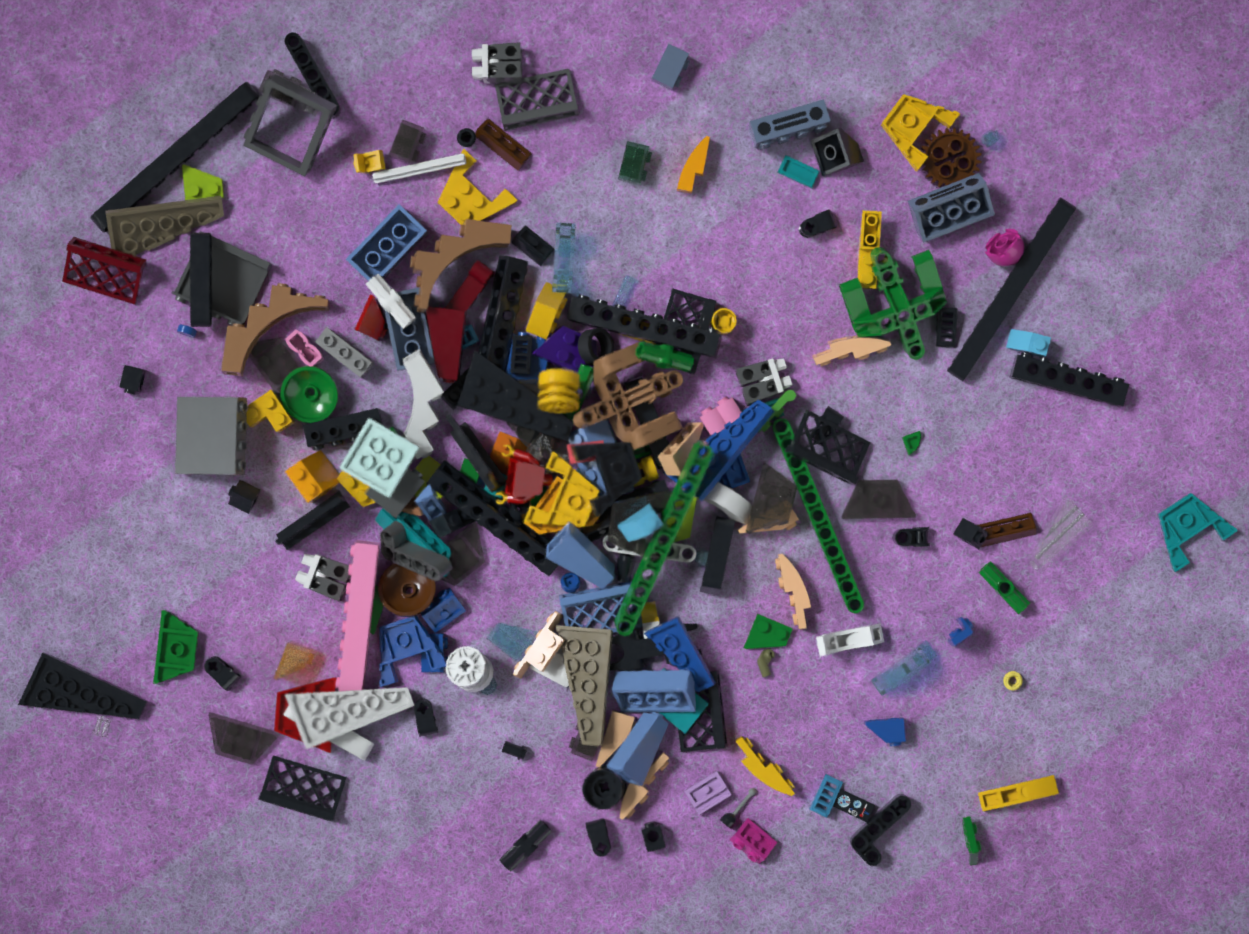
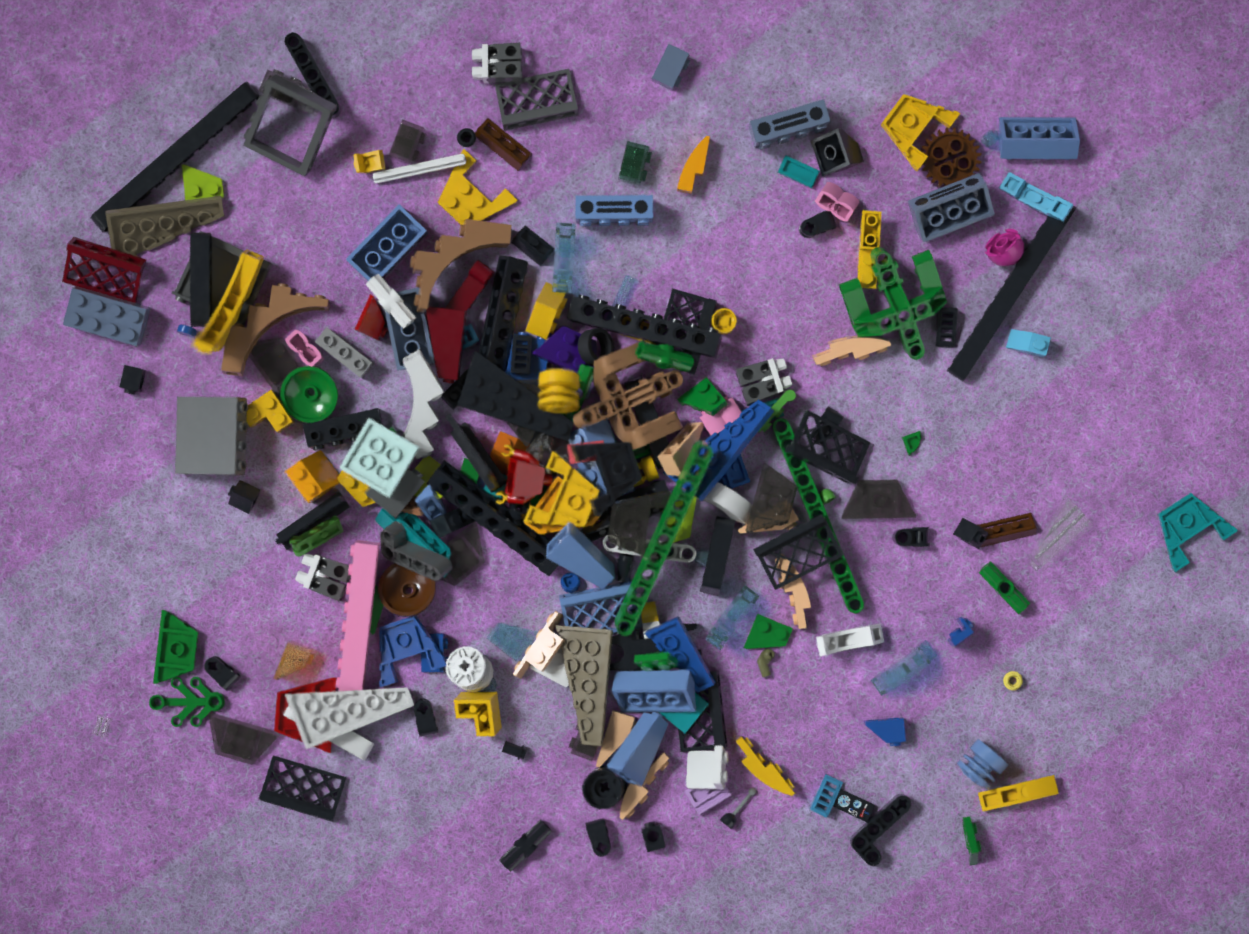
(67, 688): black wing -> none
(106, 316): none -> sand blue brick
(190, 701): none -> green plant
(227, 313): none -> yellow arch
(316, 536): none -> bright green plate
(443, 610): blue bracket -> none
(481, 707): none -> yellow brick
(614, 209): none -> medium blue brick
(640, 524): medium azure slope -> none
(656, 661): none -> green wing
(704, 398): none -> green wing
(707, 769): none -> white bracket
(731, 617): none -> clear light blue arch
(753, 841): dark pink bracket -> none
(791, 536): none -> black fence
(827, 496): none -> bright green hinge
(838, 202): none -> bright pink brick
(982, 764): none -> medium blue wheel
(1035, 197): none -> medium azure slope
(1038, 138): none -> medium blue slope
(1115, 397): black brick -> none

